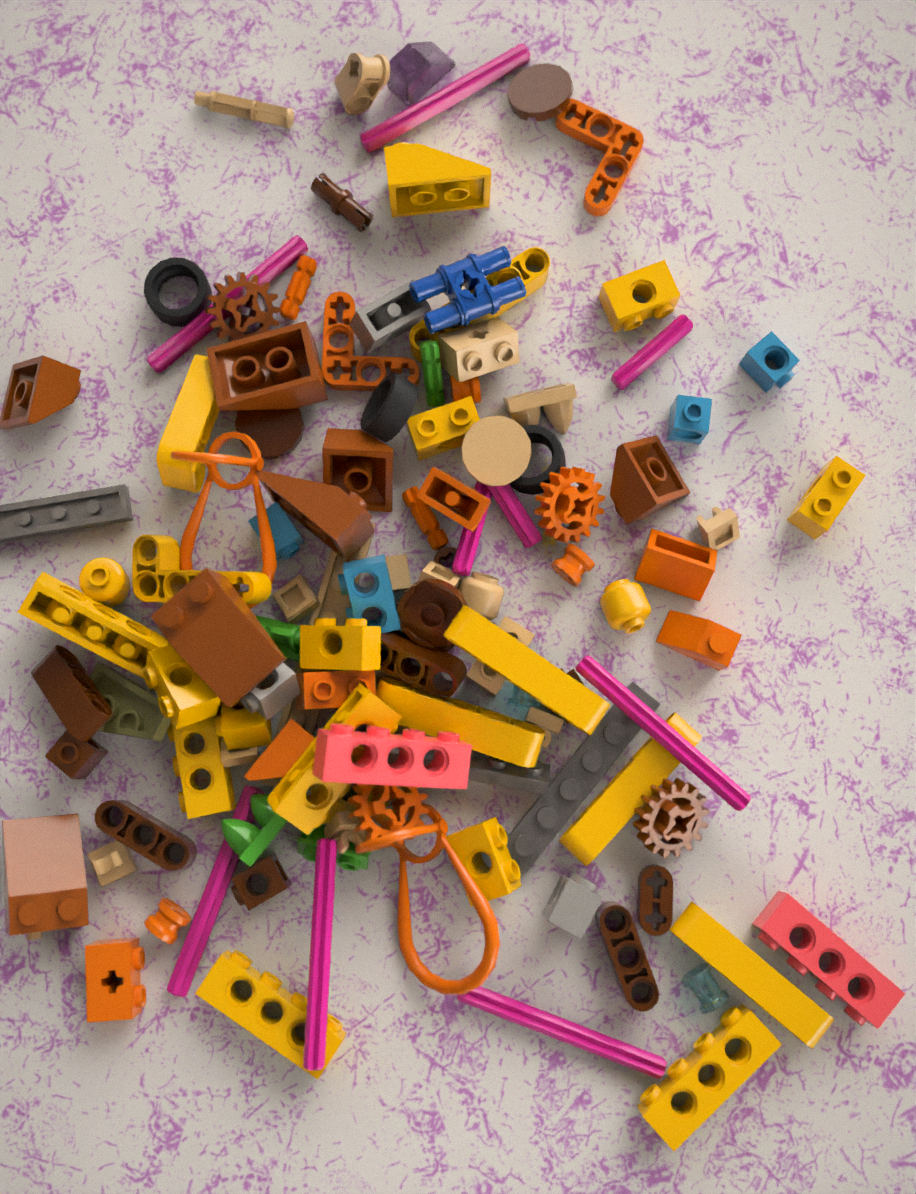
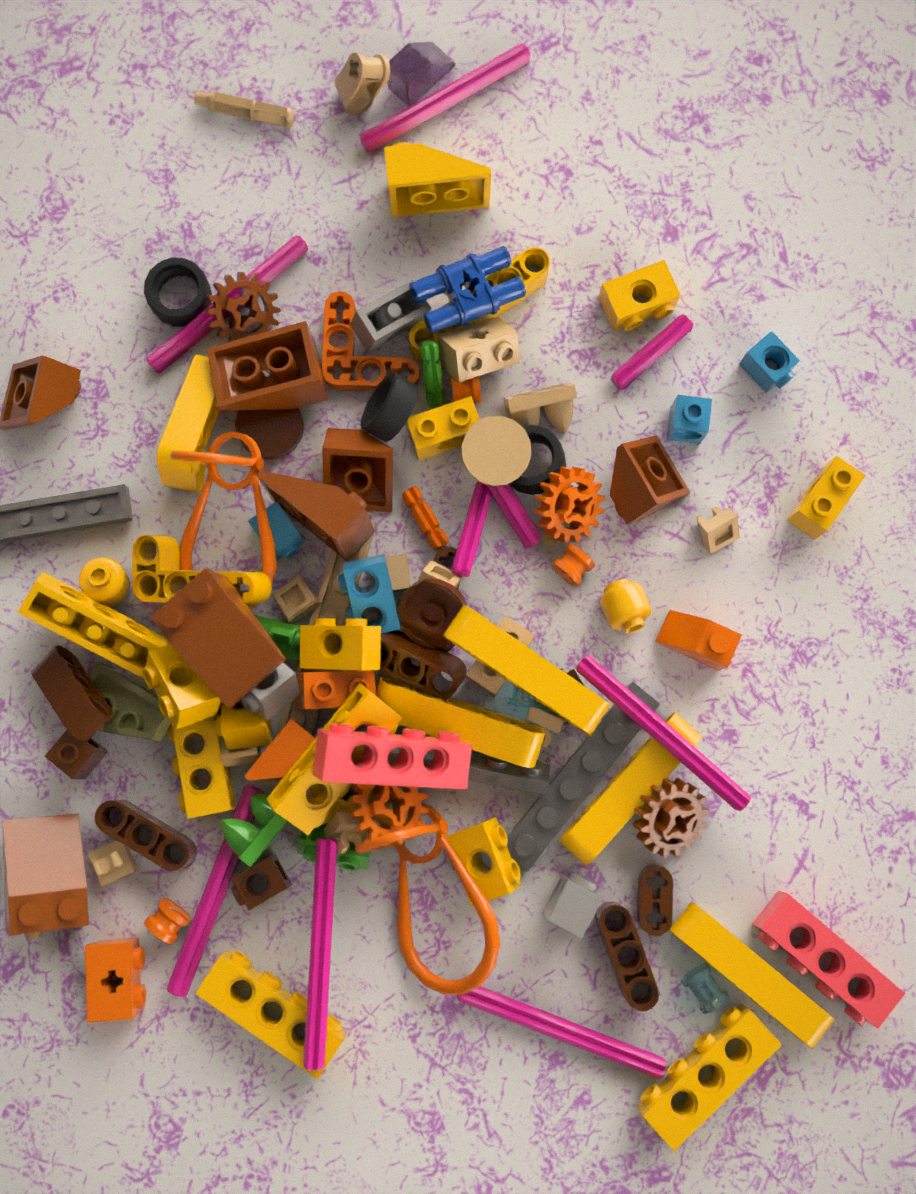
(298, 287): orange axle -> none
(341, 202): reddish brown pin -> none
(453, 498): orange slope -> none
(482, 594): tan head -> none
(540, 92): tile -> none
(610, 144): orange beam -> none
(676, 565): orange brick -> none

